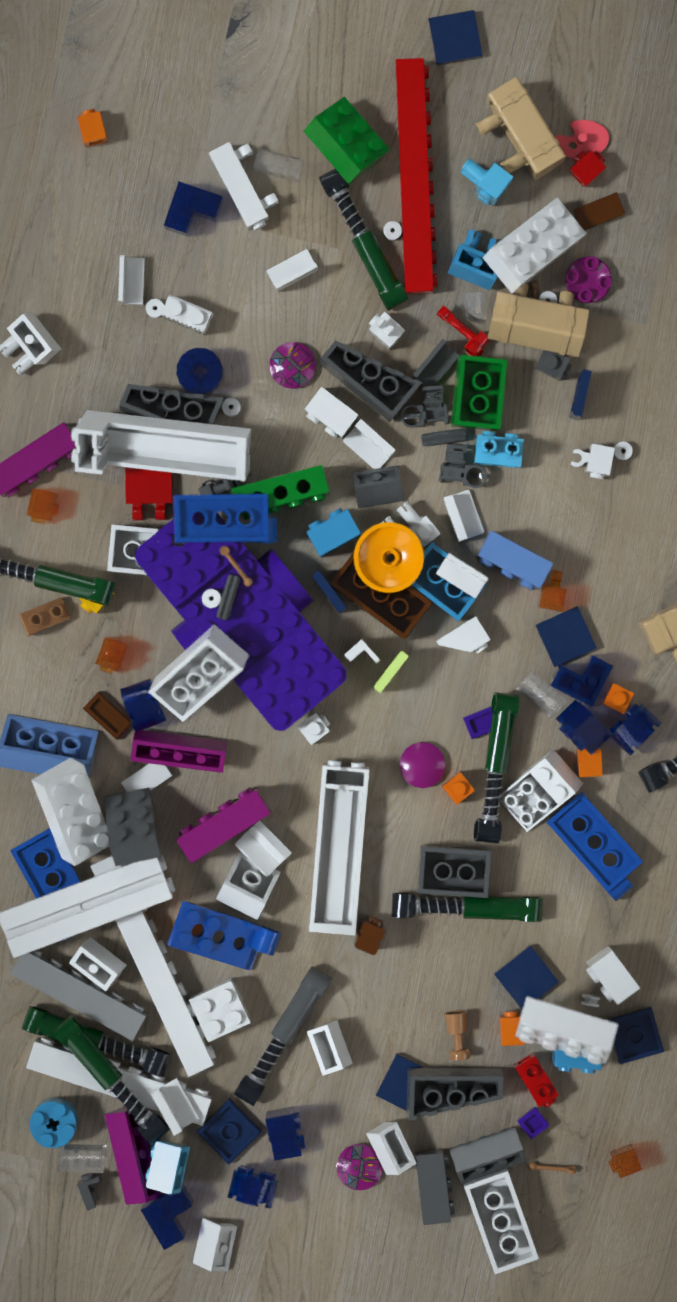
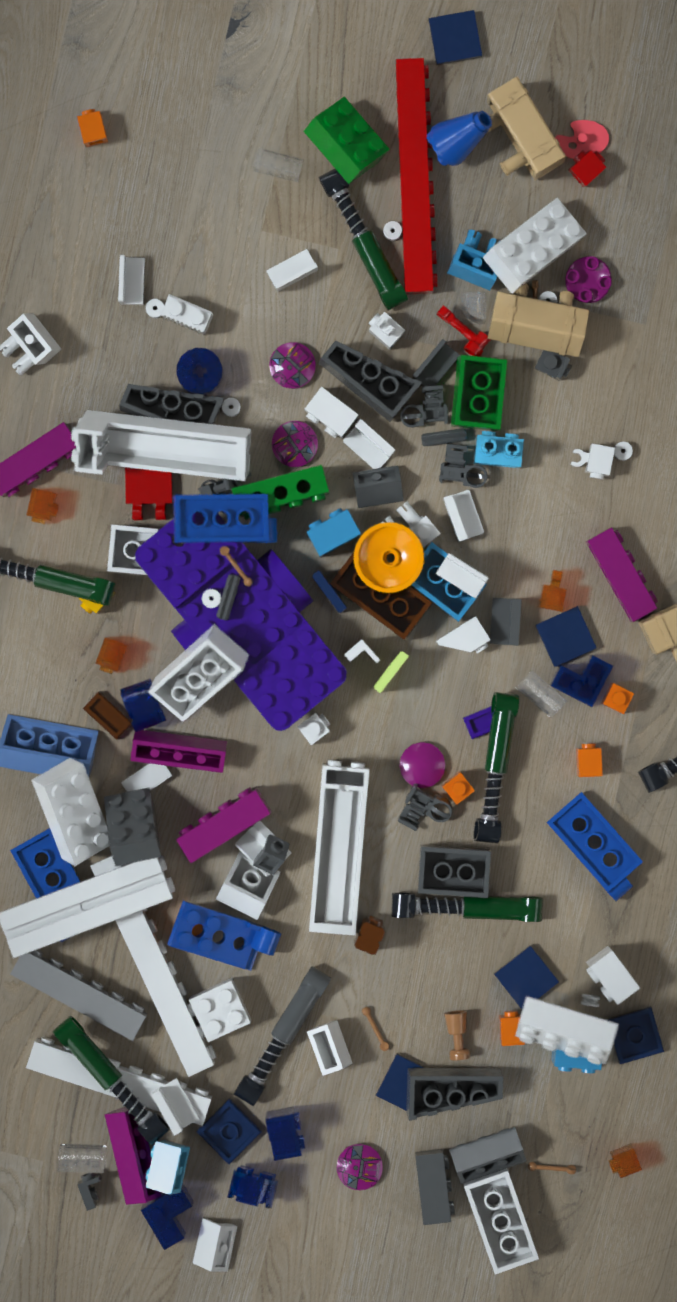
(44, 616): medium nougat plate -> none
(47, 1134): dark azure brick -> none
(98, 964): white brick -> none
(153, 1061): piece -> none
(190, 202): clear blue brick -> none
(239, 186): white brick -> none
(272, 855): none -> dark grey bracket
(294, 444): none -> magenta dish
(384, 1046): none -> medium nougat hinge
(391, 1148): white piece -> none
(418, 805): none -> dark grey piece
(458, 137): none -> blue cone
(490, 182): medium azure brick -> none
(505, 621): none -> dark grey panel
(513, 561): medium blue brick -> none
(533, 1122): dark purple plate -> none
(536, 1080): red brick -> none
(540, 790): white slope -> none
(580, 394): dark blue tile -> none
(583, 727): clear blue brick -> none
(599, 211): reddish brown tile -> none
(621, 574): none -> magenta brick
(634, 729): clear blue brick -> none

